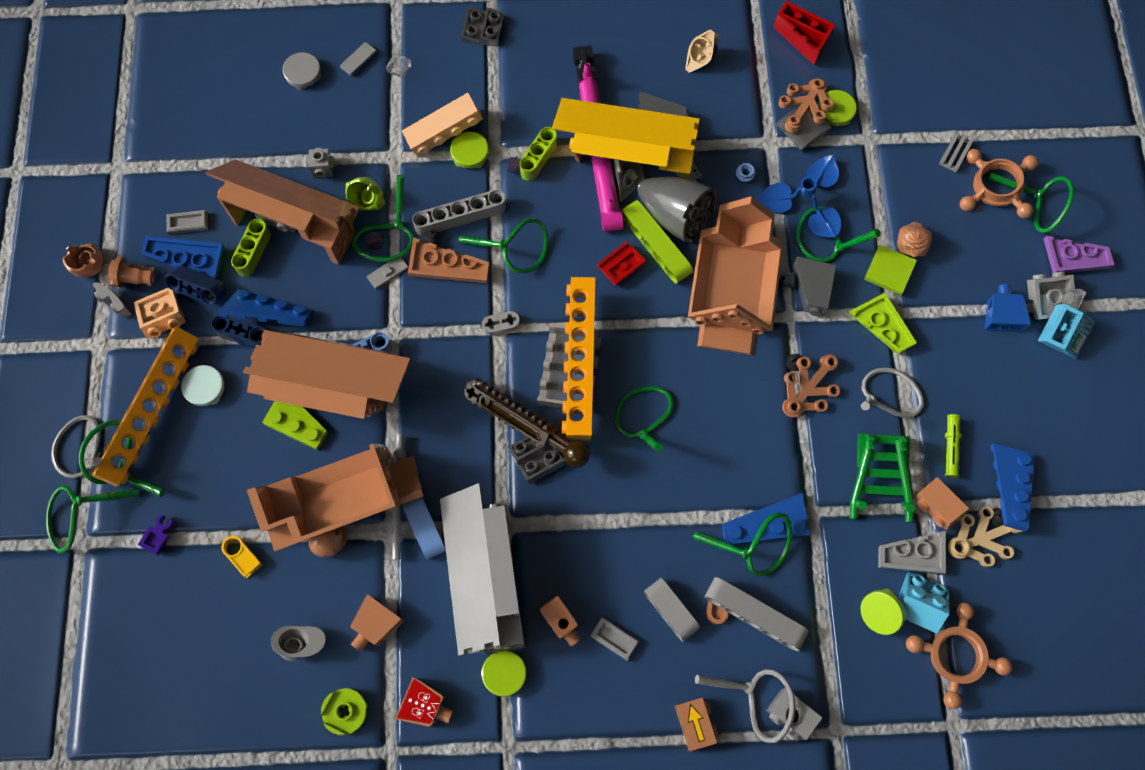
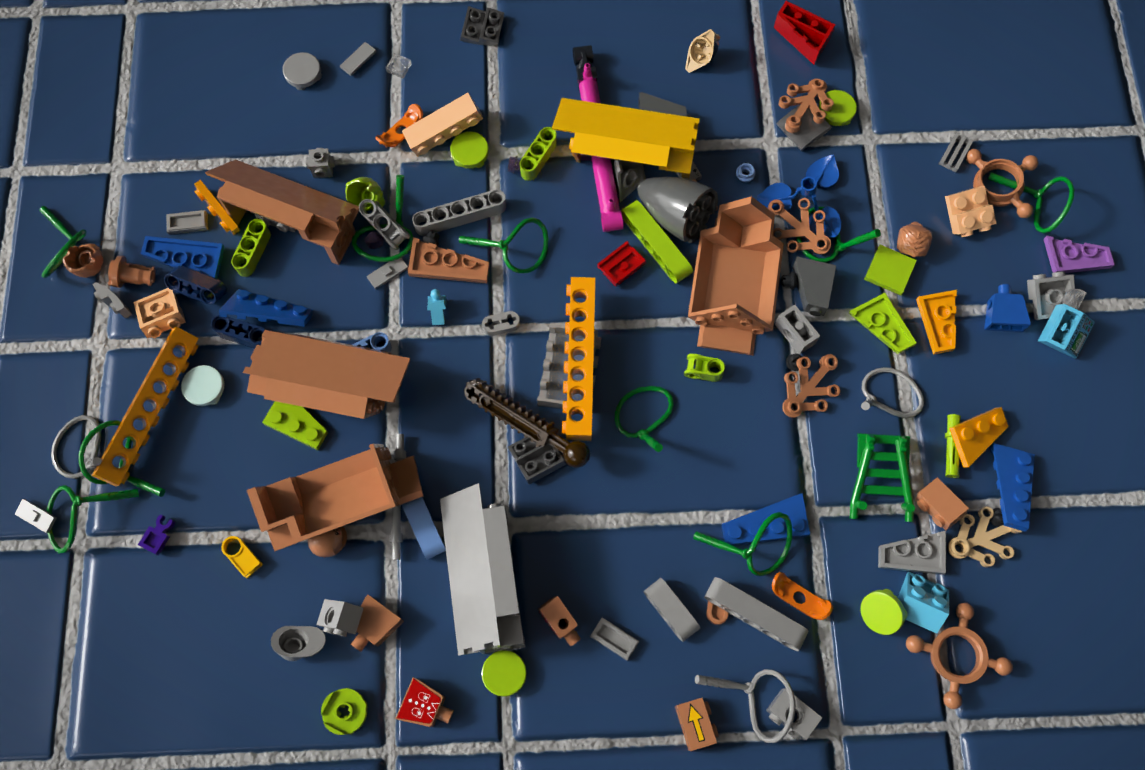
(35, 515): none -> piece
(58, 258): none -> green piece
(216, 208): none -> light orange wing
(339, 617): none -> light grey brick
(391, 138): none -> orange piece
(393, 233): none -> light grey piece
(437, 305): none -> medium azure piece
(702, 368): none -> lime piece
(797, 329): none -> light grey brick
(802, 228): none -> nougat plant
(813, 605): none -> orange piece
(938, 317): none -> light orange wing
(970, 211): none -> light nougat plate
(977, 434): none -> light orange wing

